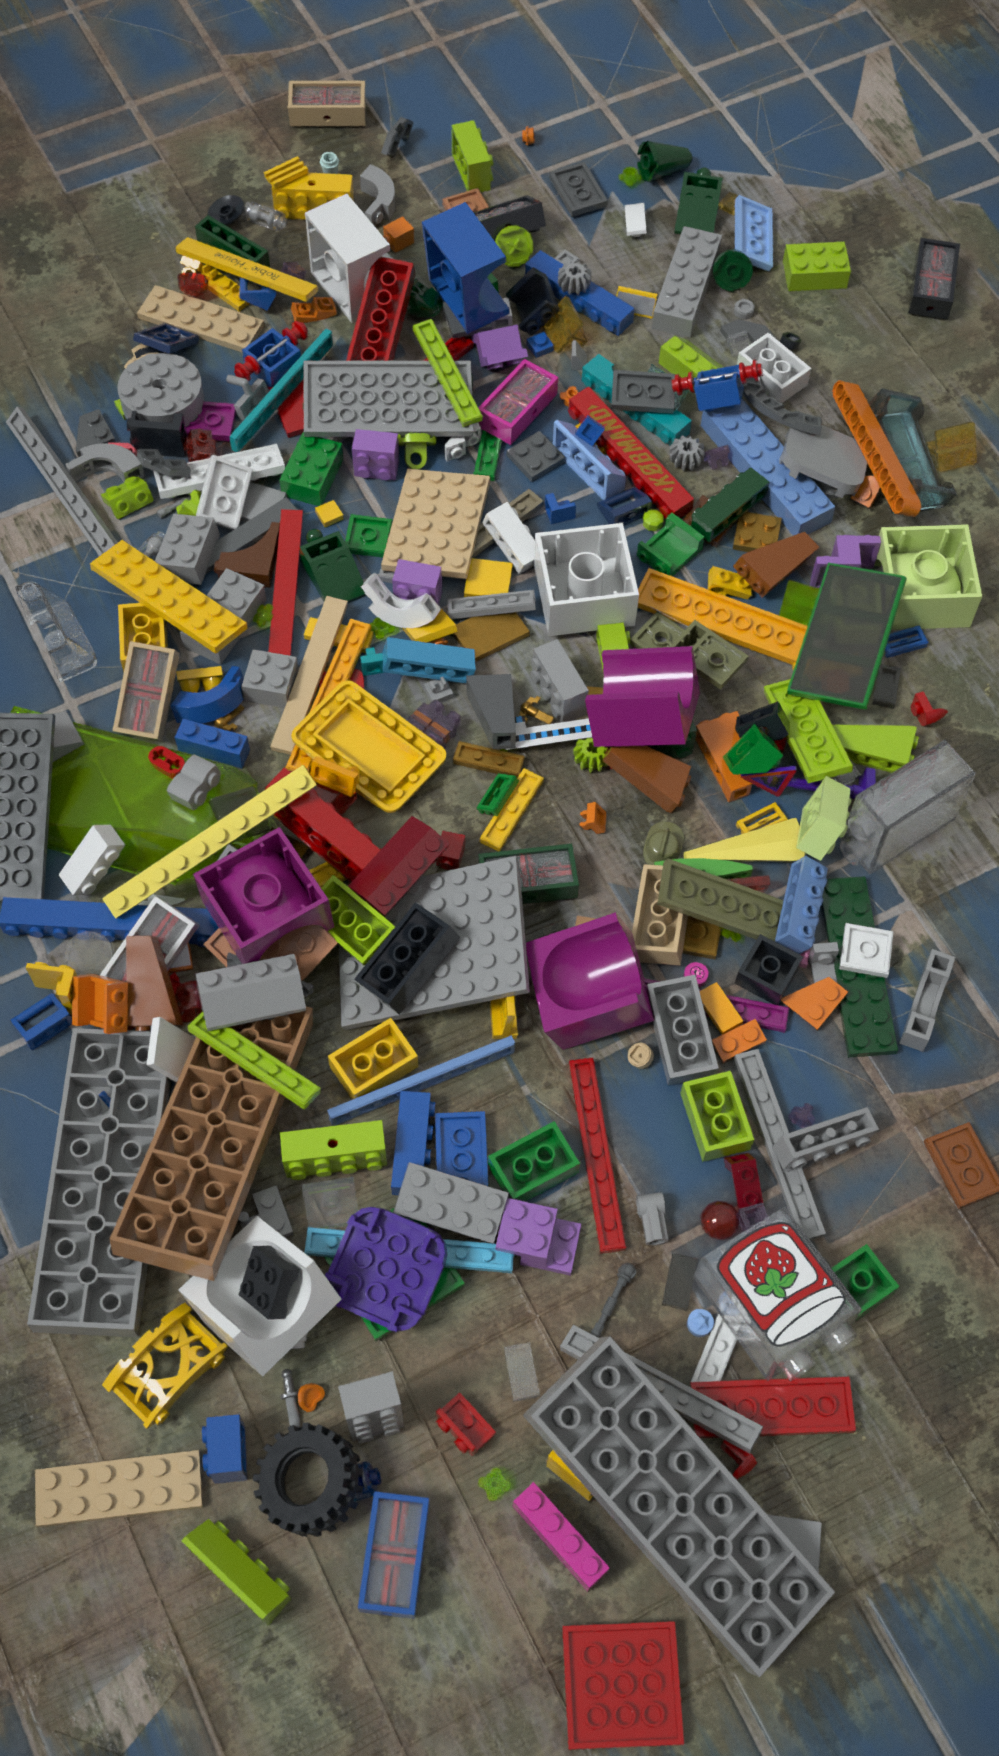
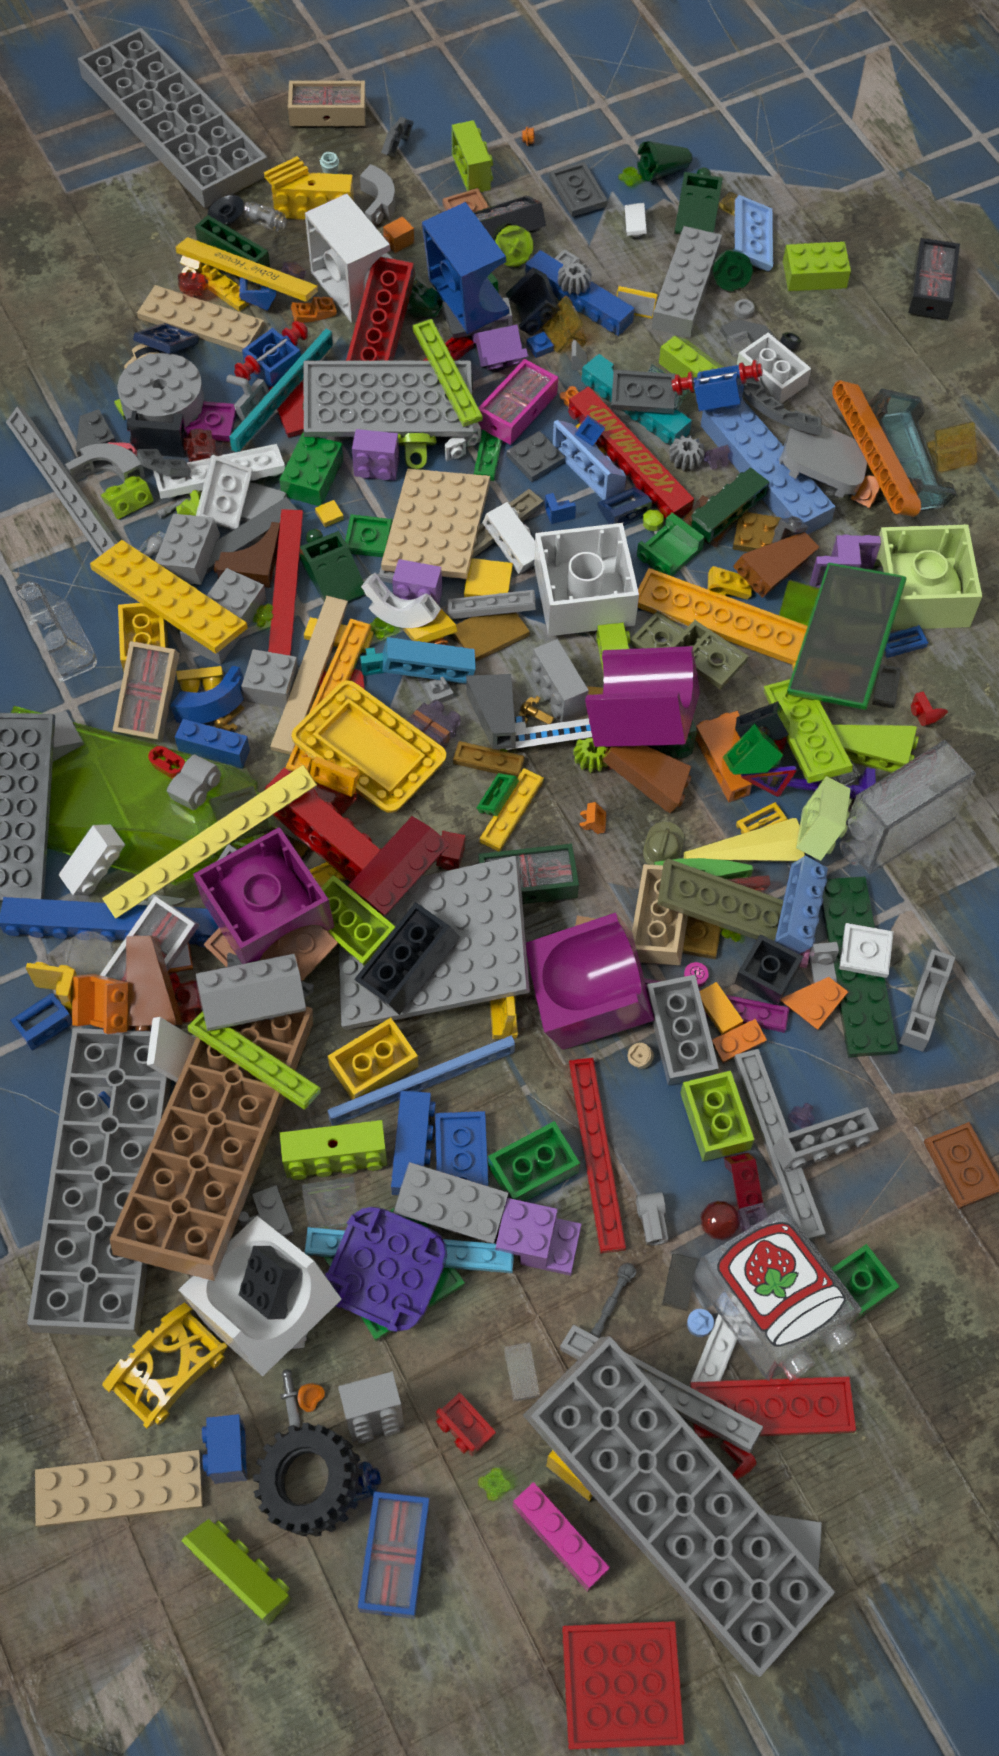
(173, 117): none -> light grey brick
(788, 527): none -> flat silver bracket

